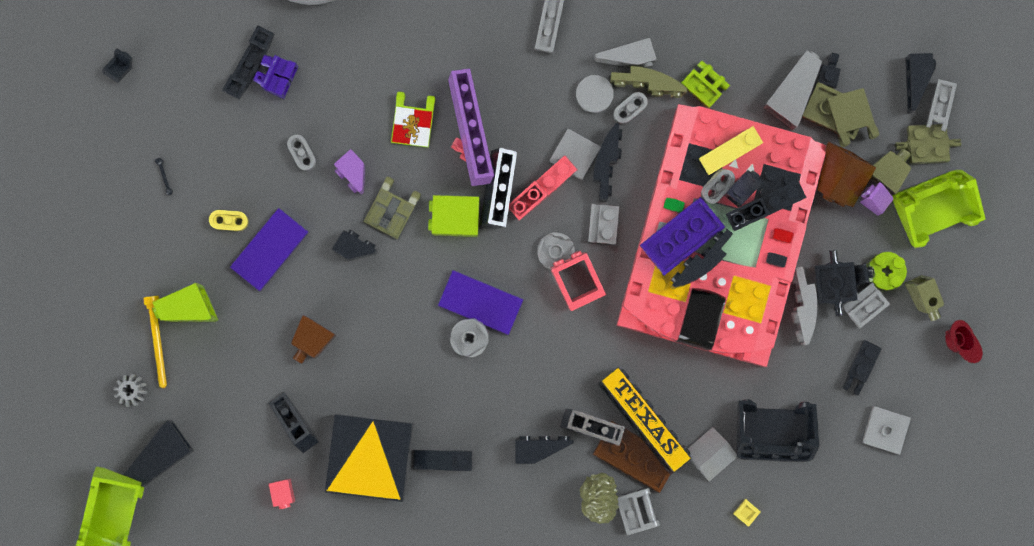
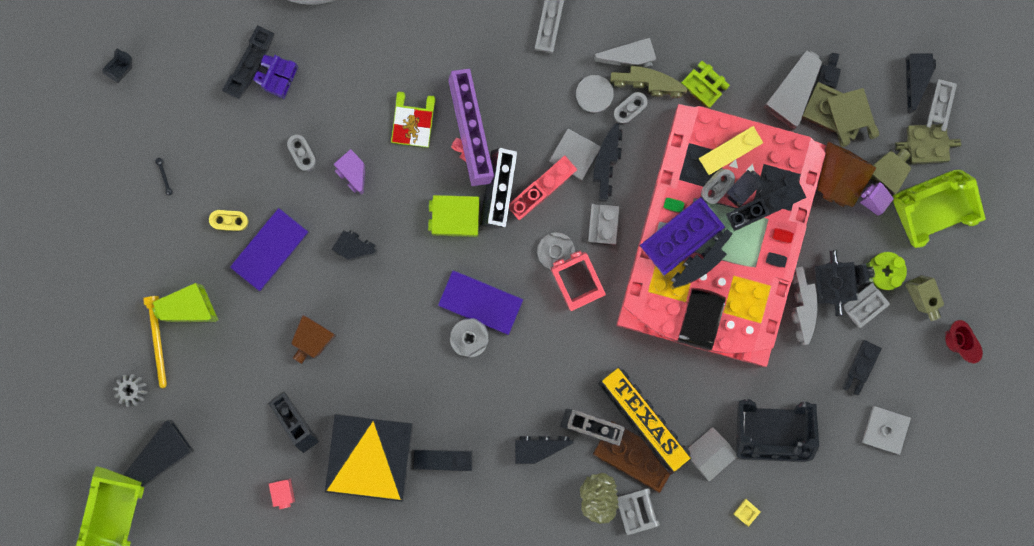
(389, 211): olive flag -> none

